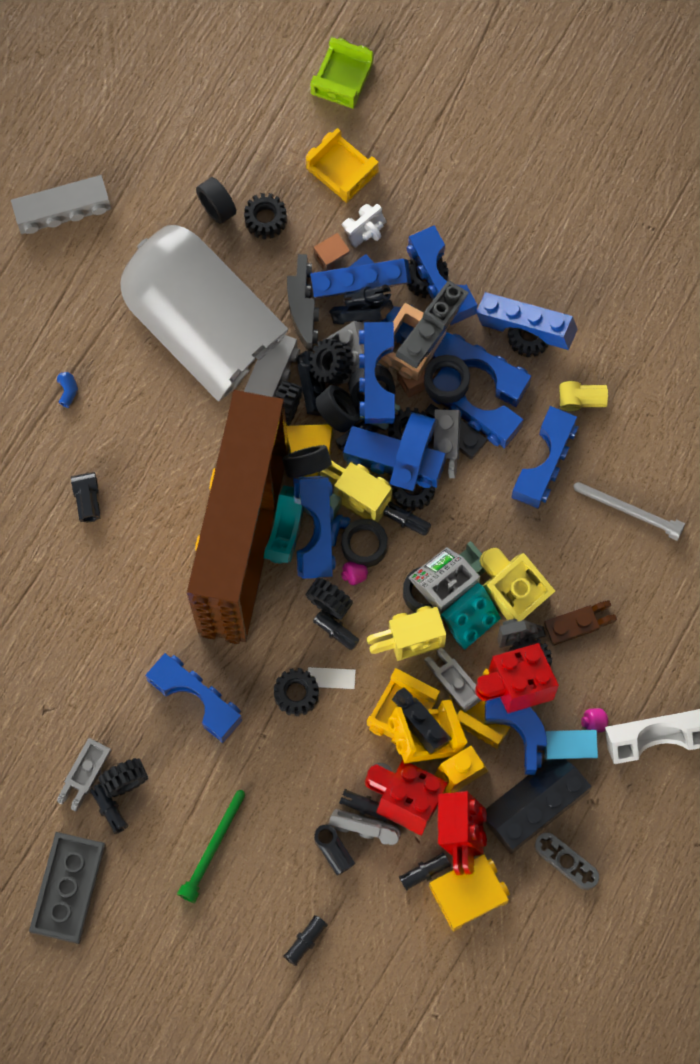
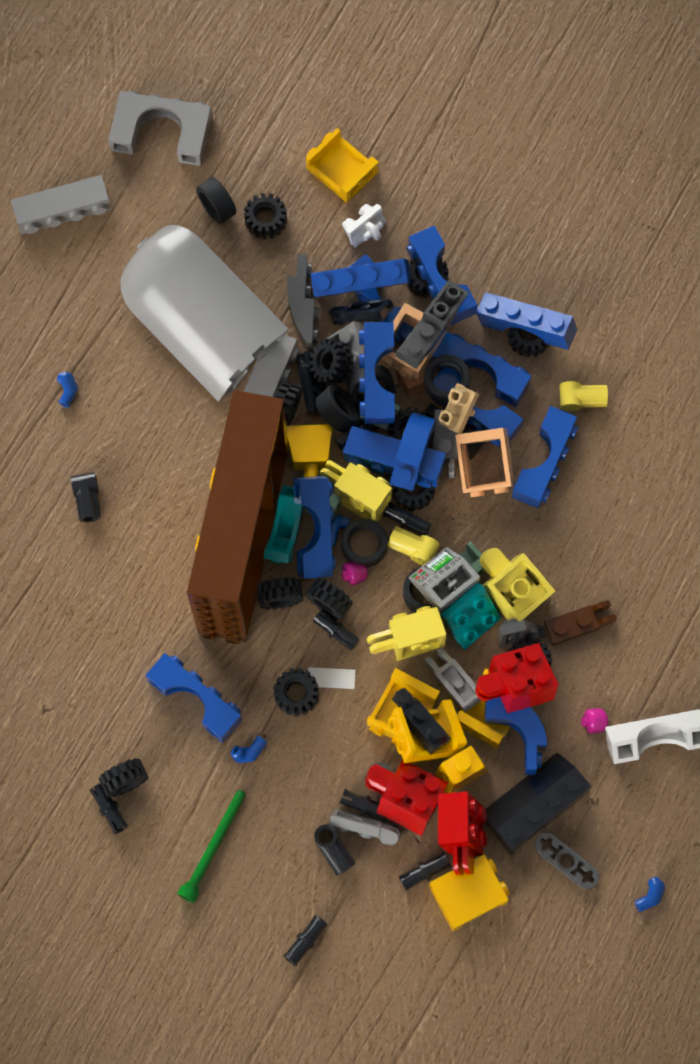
(67, 888): dark grey tile -> none
(84, 772): light grey hinge -> none
(136, 109): none -> light grey arch
(248, 754): none -> blue arm
(279, 593): none -> black tyre
(306, 461): black tyre -> none
(330, 251): nougat panel -> none
(343, 72): lime panel -> none
(367, 295): black pin -> none
(419, 548): none -> light yellow piece
(458, 408): none -> tan hips
(483, 436): none -> light nougat window
(571, 744): medium azure hinge -> none
(654, 895): none -> blue arm
(672, 528): light grey piece -> none

